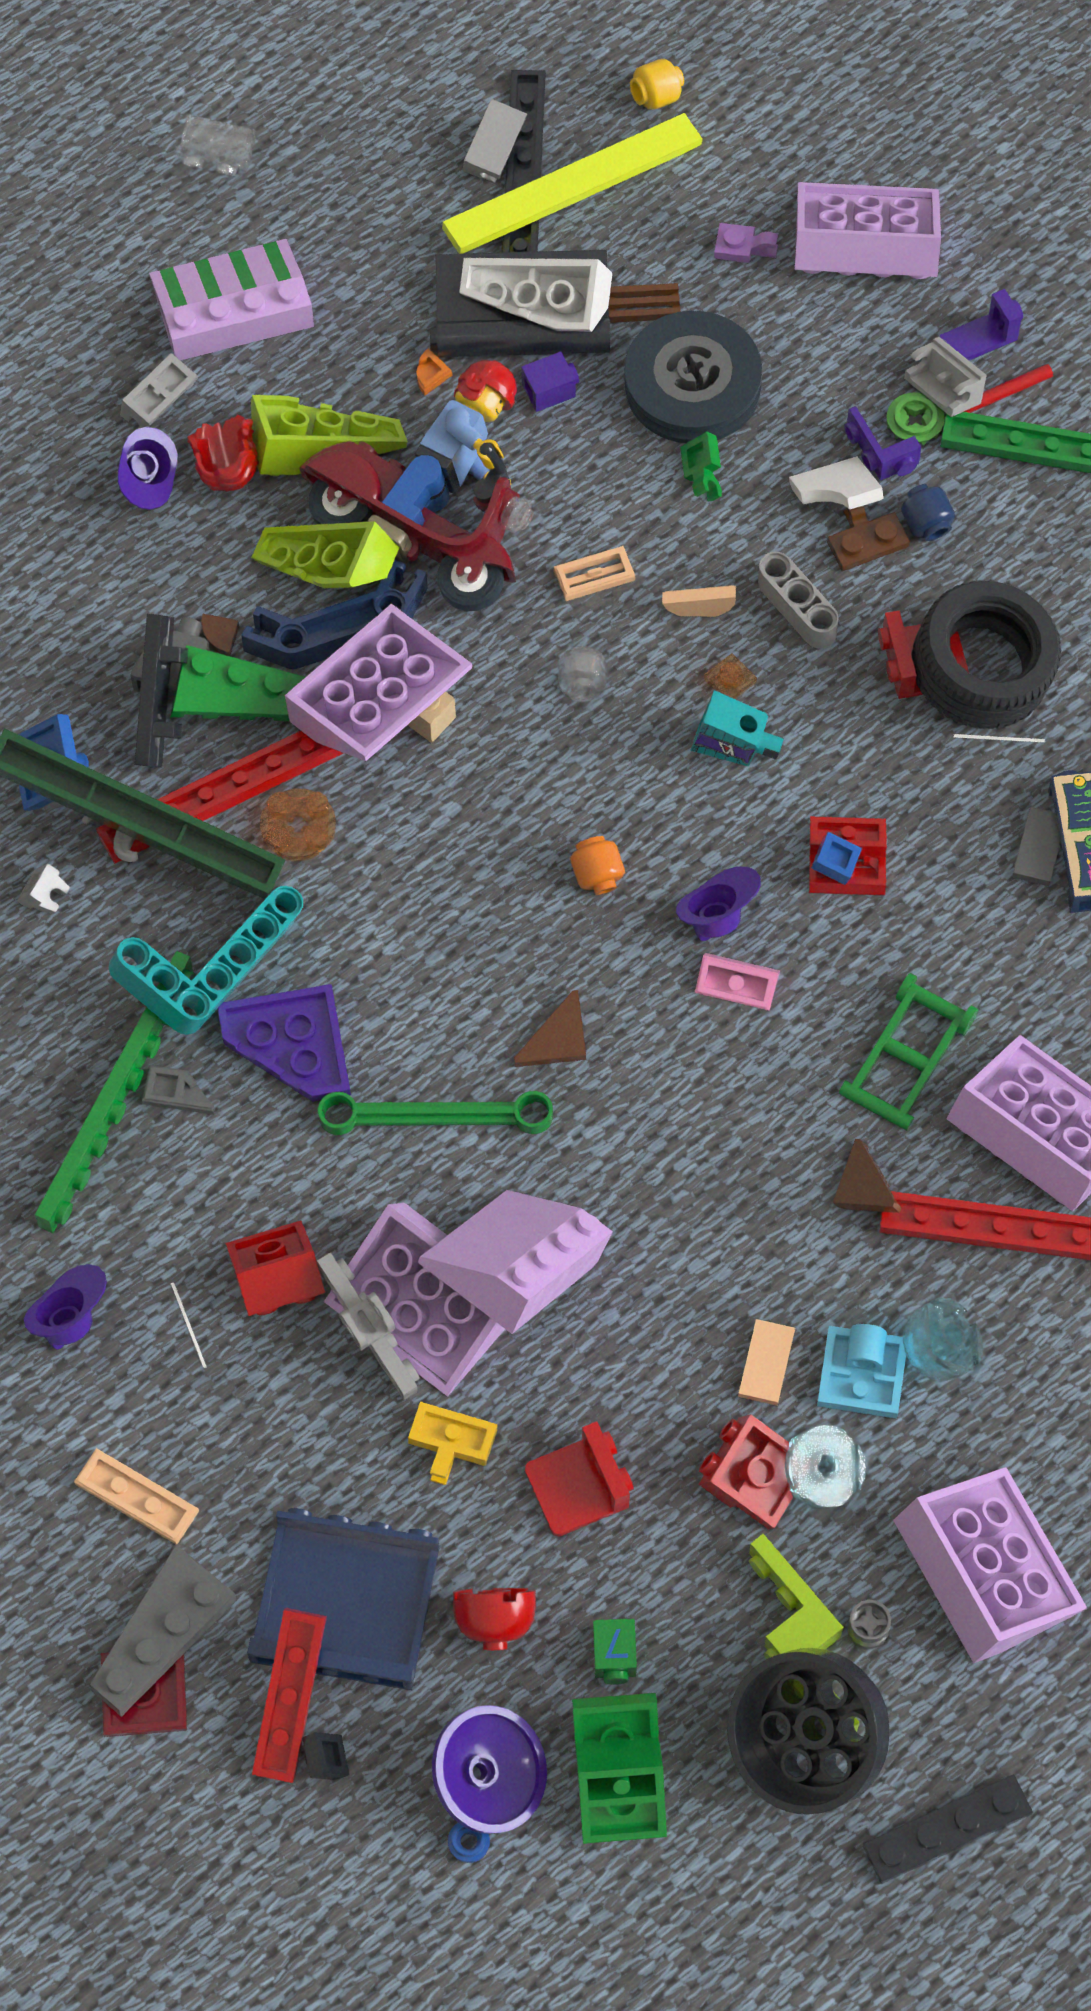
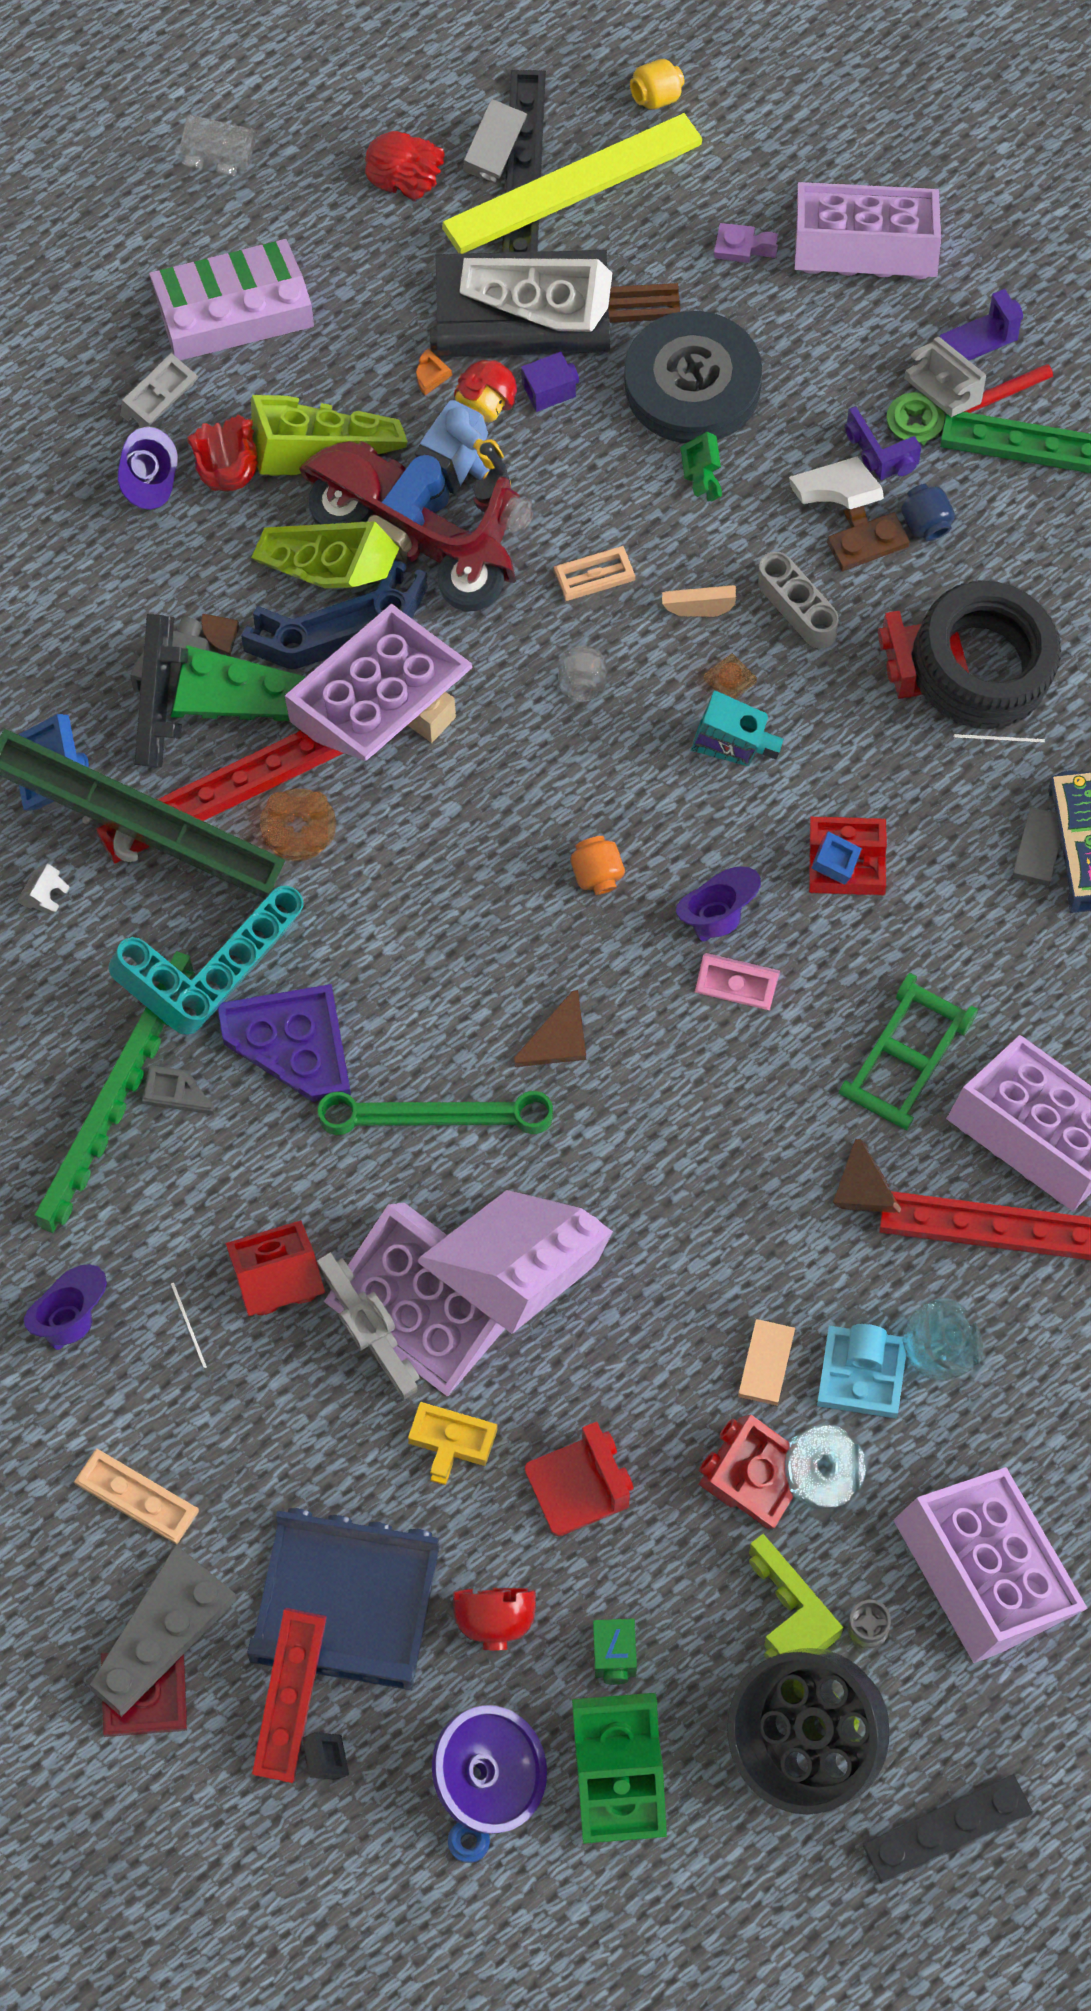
(403, 163): none -> red hair

